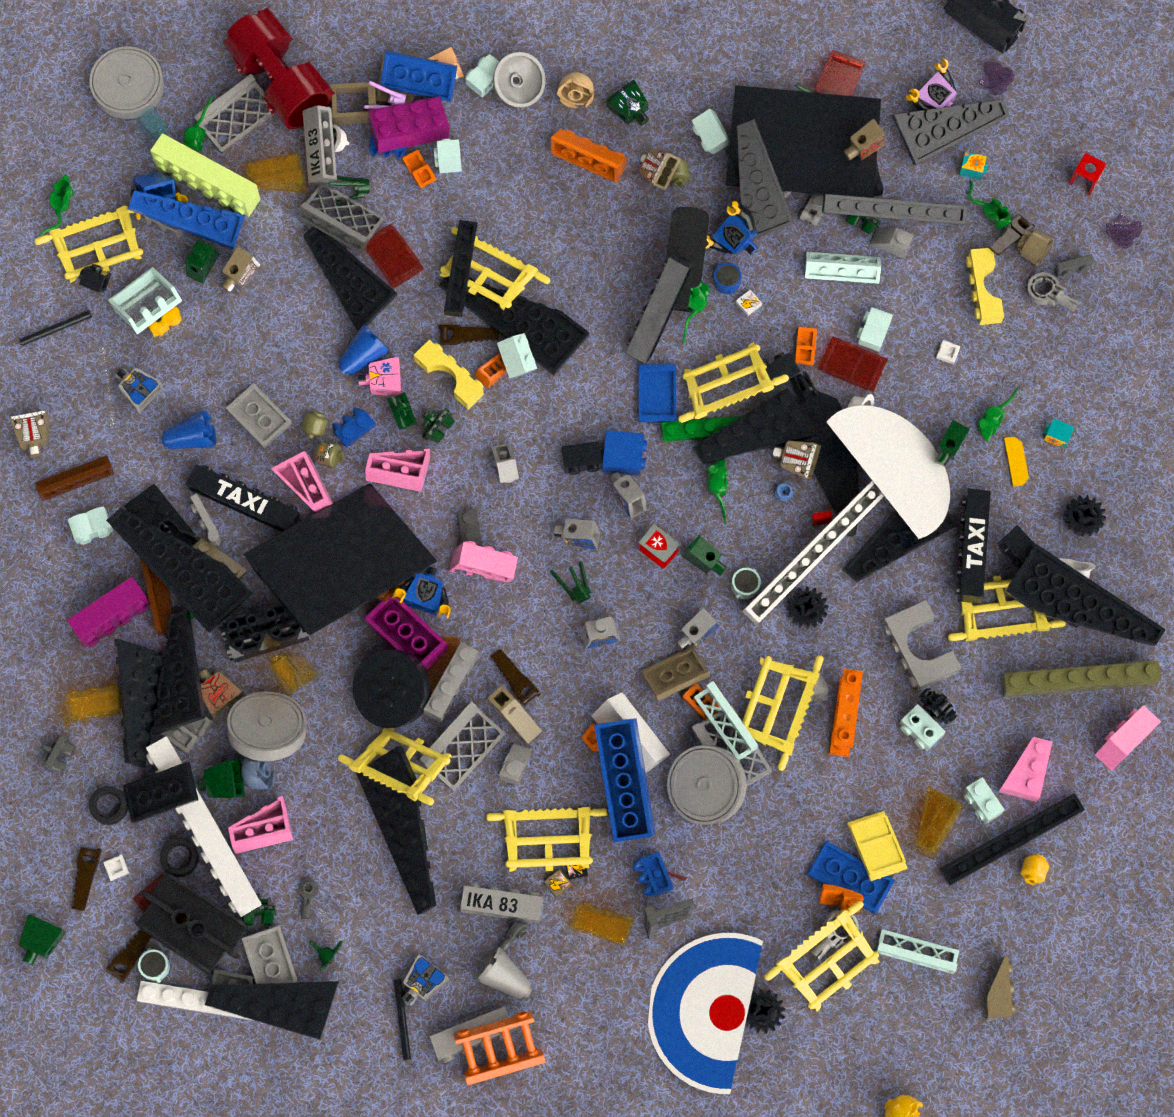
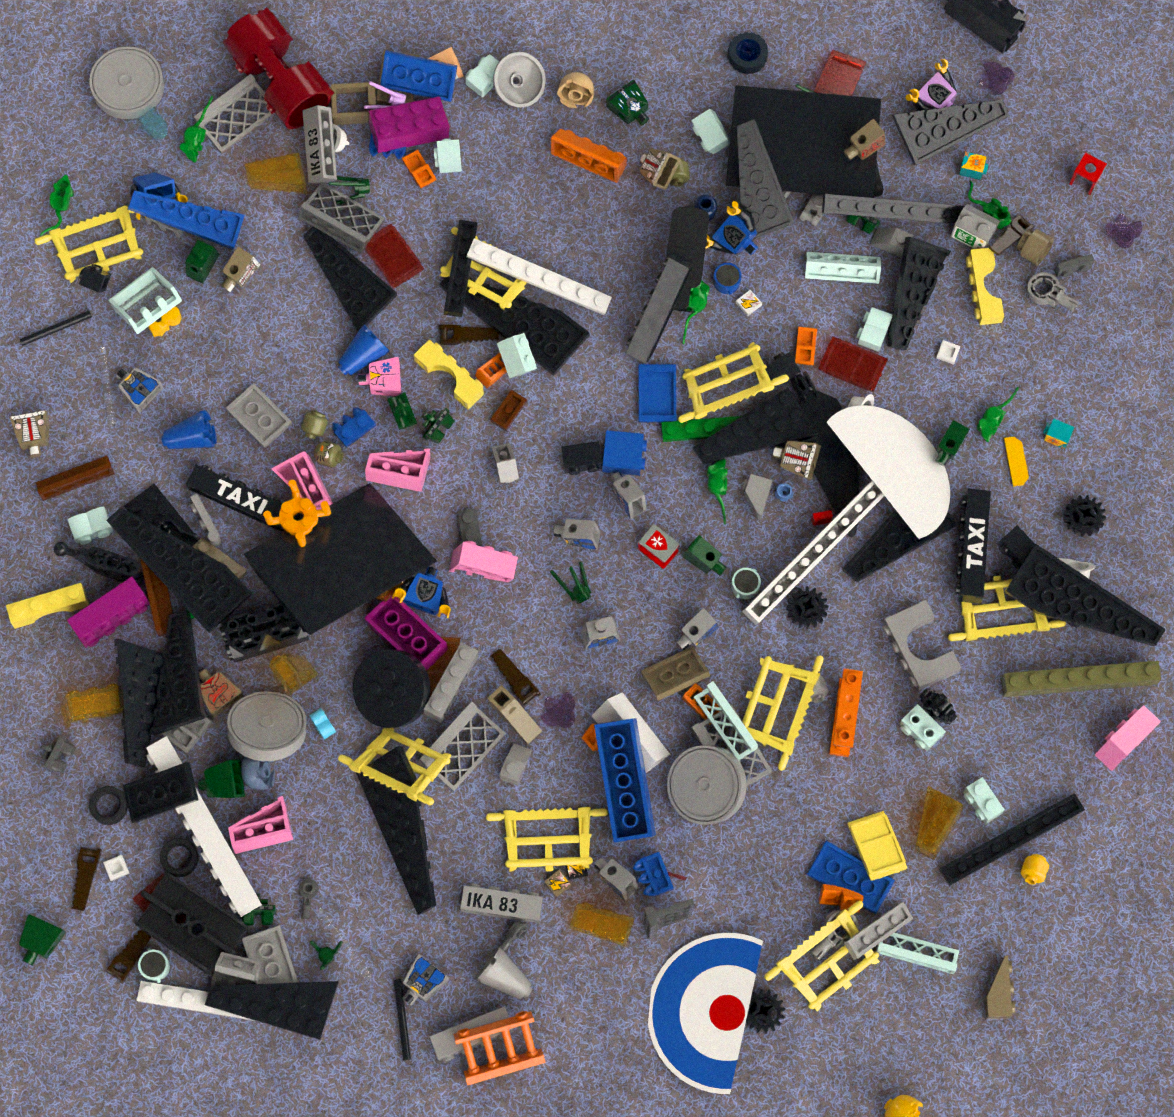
(31, 609): none -> light yellow arch
(93, 561): none -> black piece
(205, 175): yellowish green brick -> none
(238, 966): none -> light grey panel
(294, 506): none -> light orange plate
(322, 723): none -> medium azure piece
(508, 410): none -> reddish brown plate
(539, 276): none -> white plate
(557, 709): none -> clear purple plate
(617, 878): none -> light grey torso
(706, 203): none -> dark blue head
(743, 61): none -> black wheel
(756, 493): none -> light grey slope
(878, 930): none -> light grey plate
(917, 274): none -> black wing
(974, 228): none -> light grey slope
(1029, 772): bright pink wedge -> none

